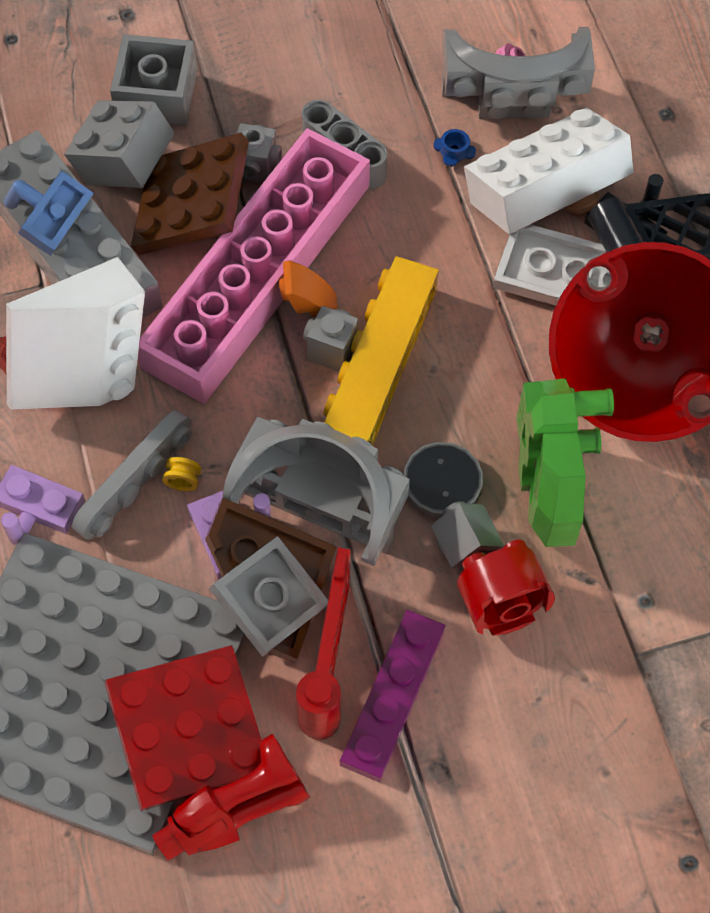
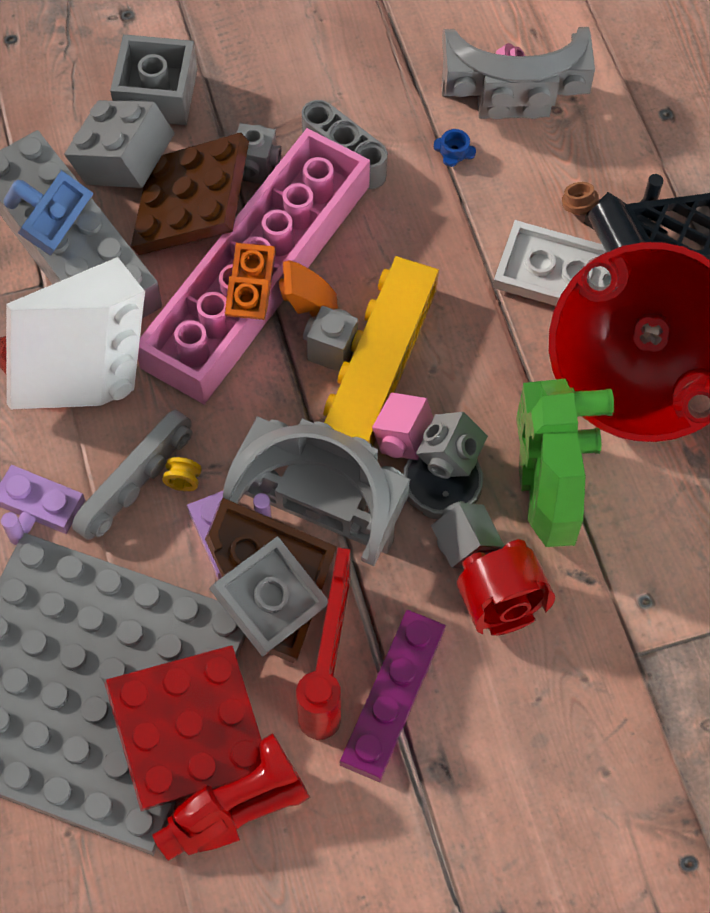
(250, 281): none -> orange slope
(402, 425): none -> bright pink brick
(451, 445): none -> light grey brick
(549, 169): white brick -> none

